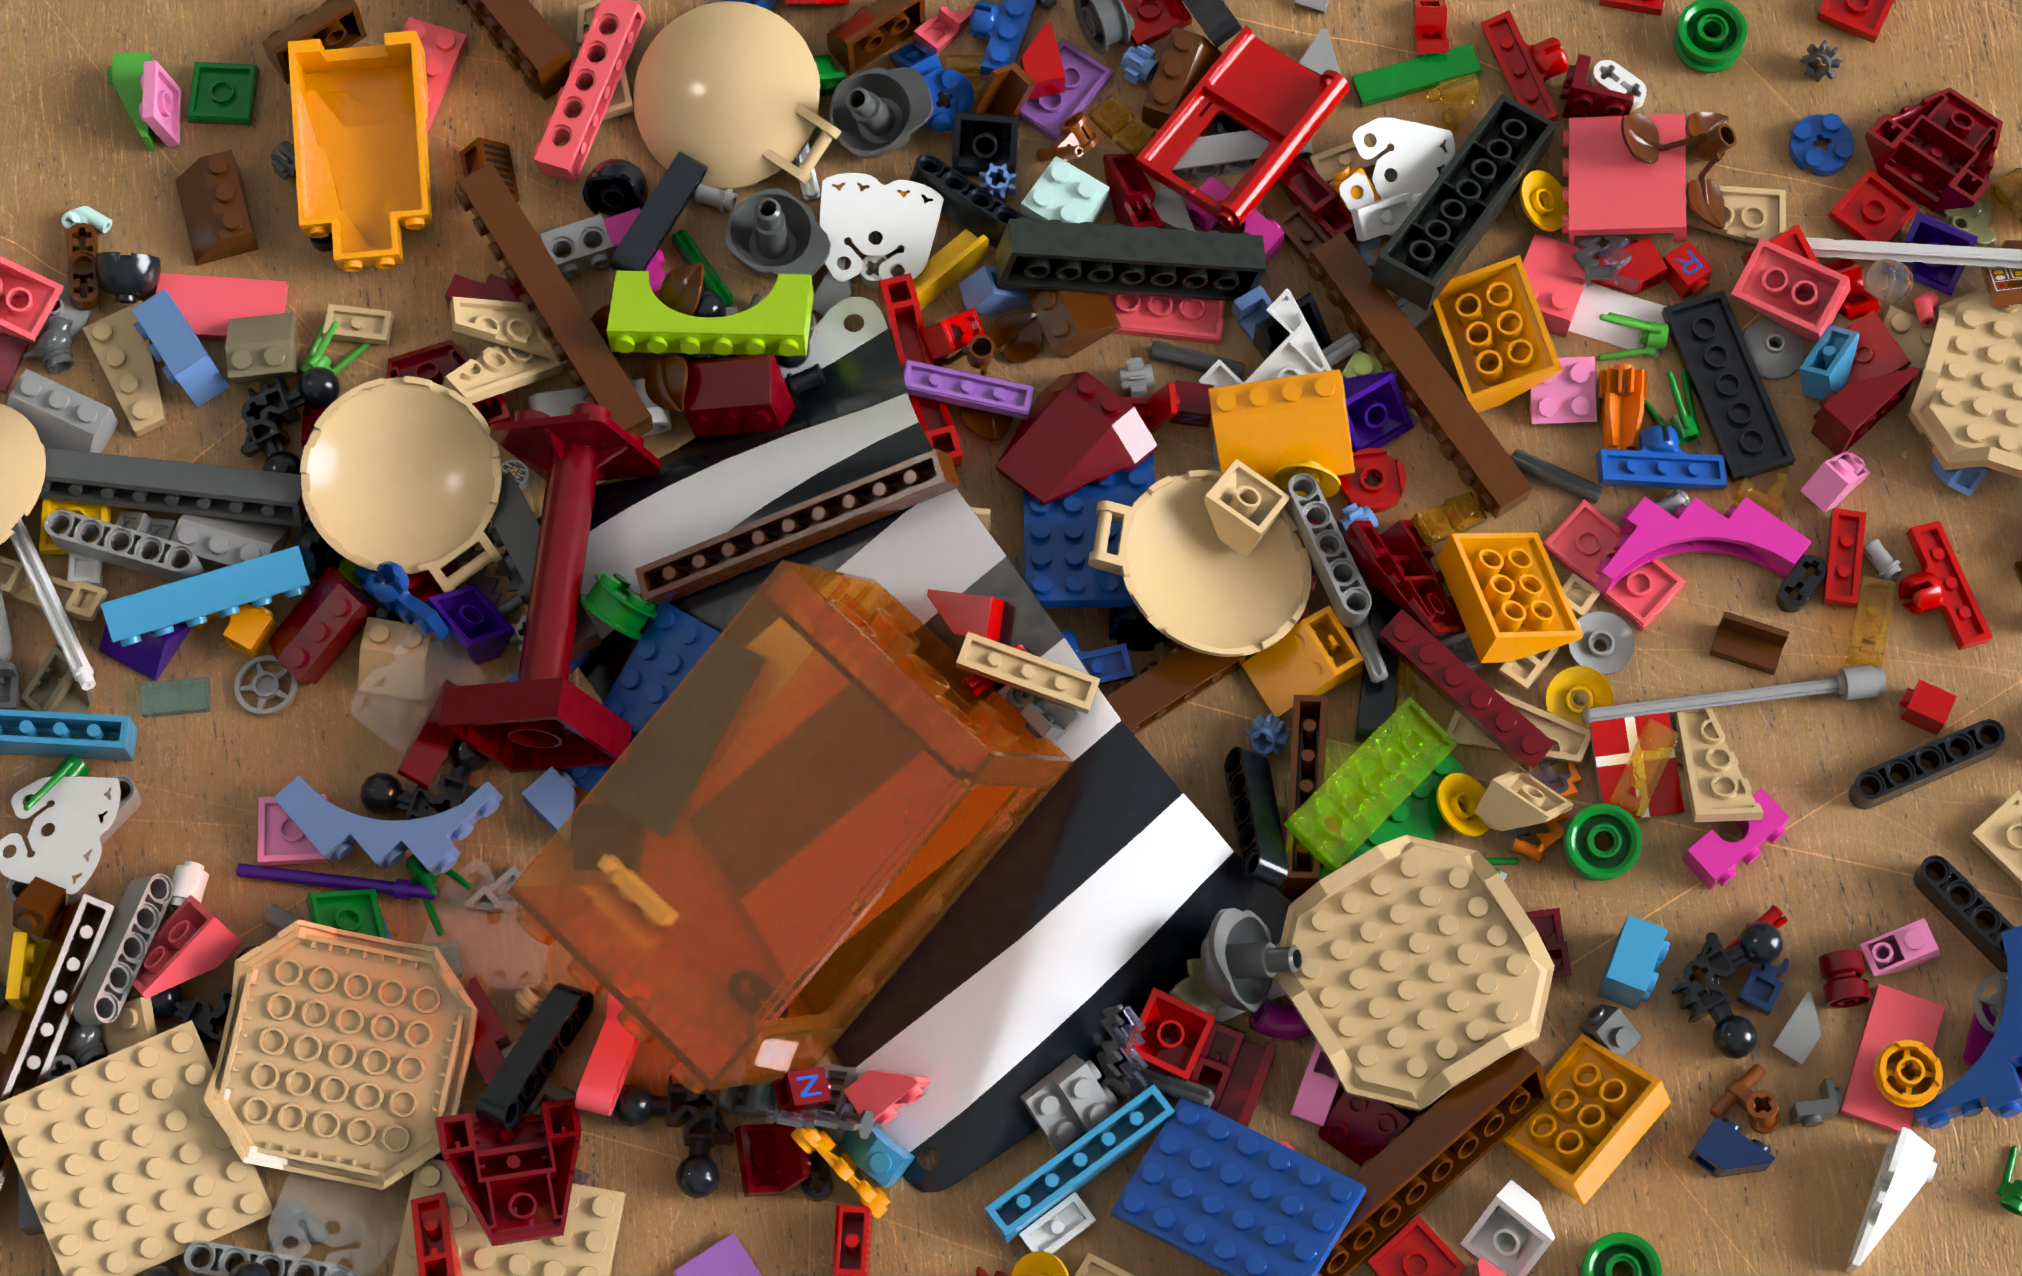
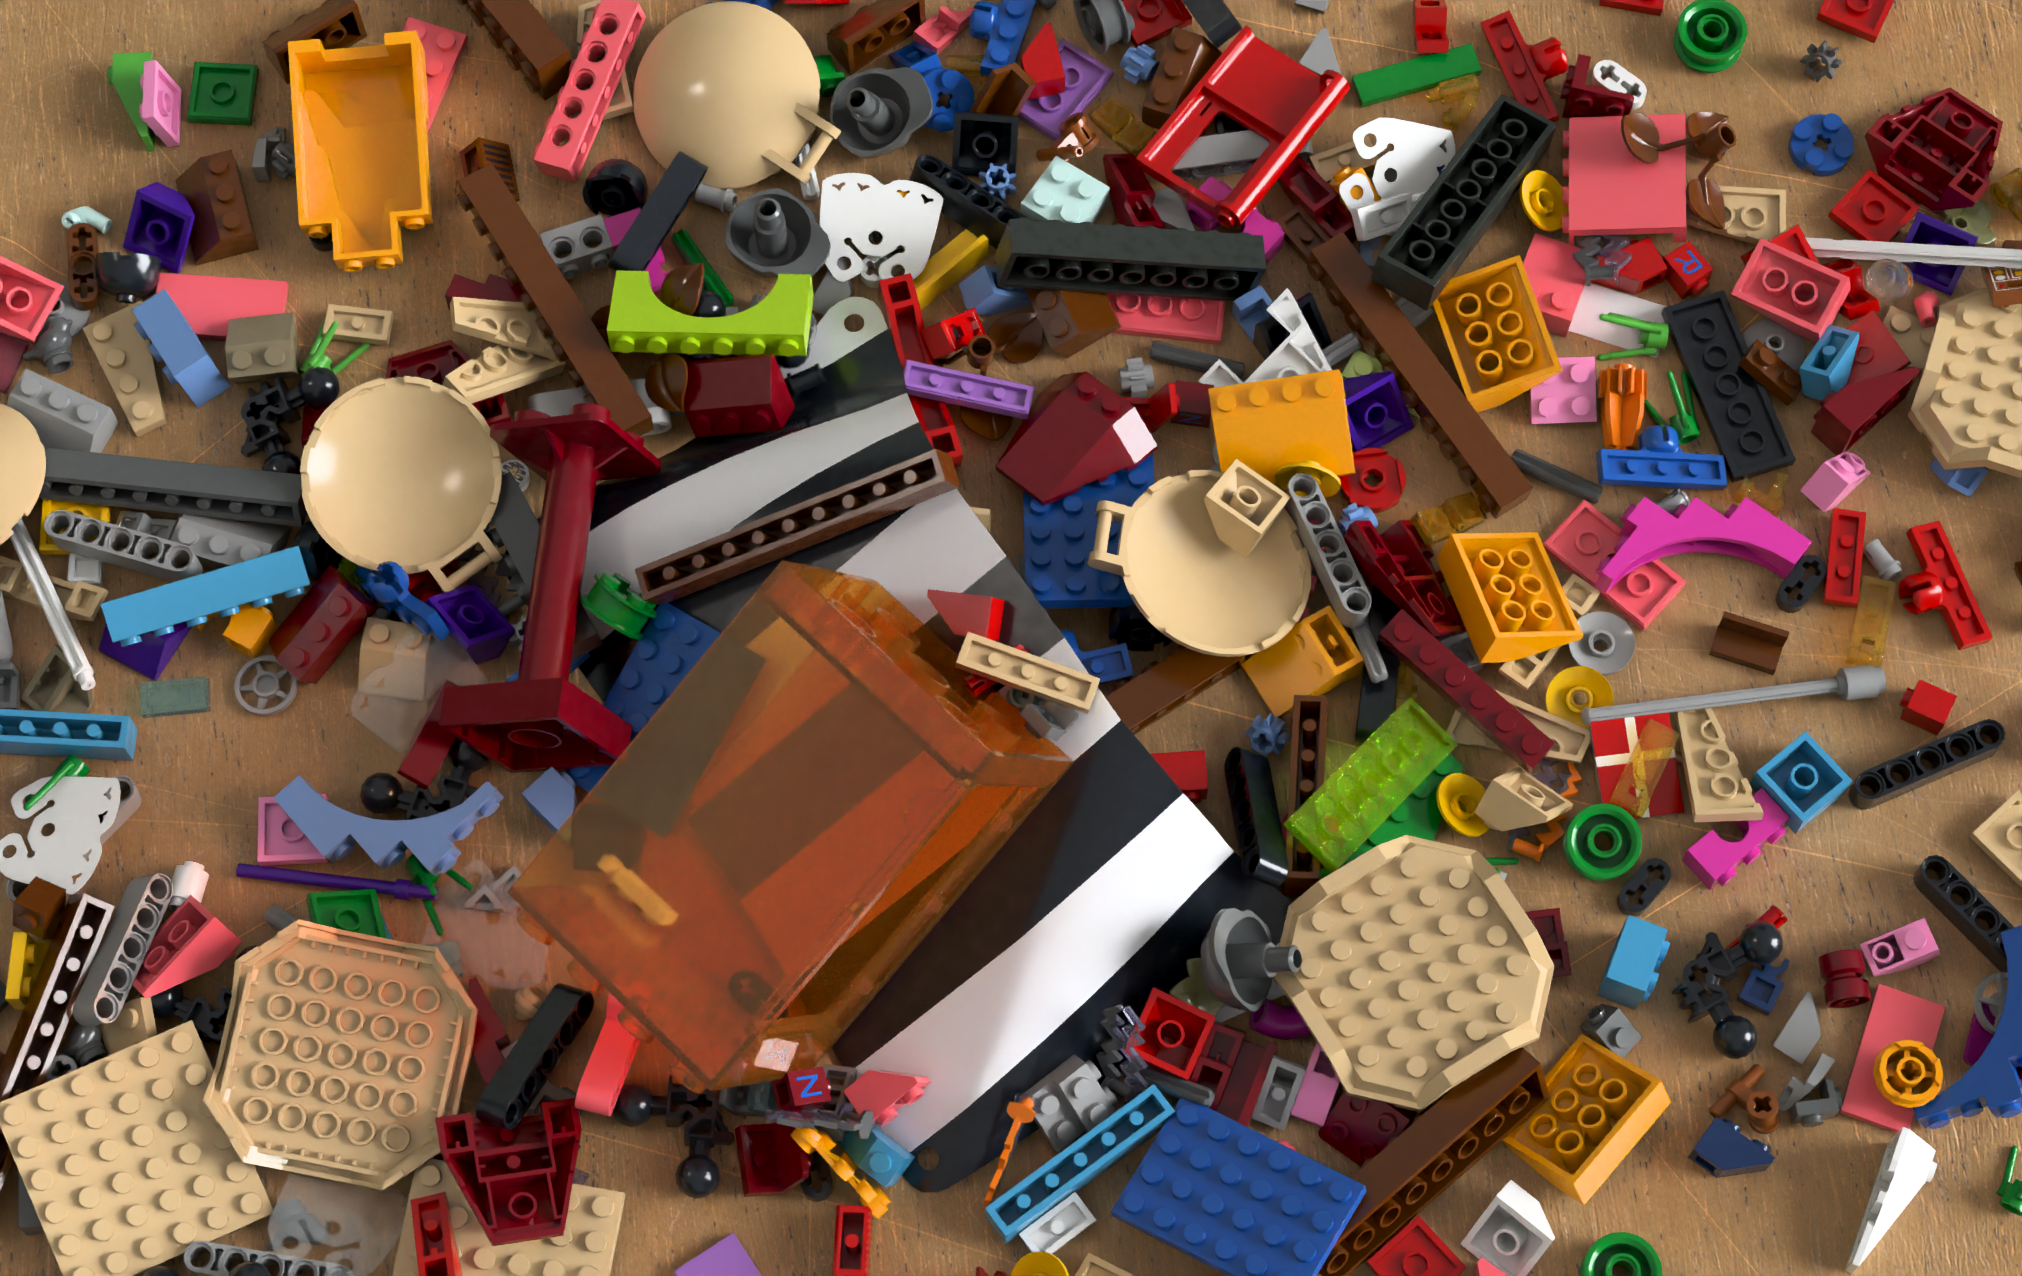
(160, 225): none -> dark purple slope
(263, 150): none -> light grey slope
(1022, 1111): none -> orange piece
(1187, 772): none -> red slope
(1279, 1092): none -> light grey slope
(1638, 881): none -> black beam
(1771, 372): none -> reddish brown plate
(1797, 1090): none -> light grey slope
(1802, 781): none -> dark azure brick

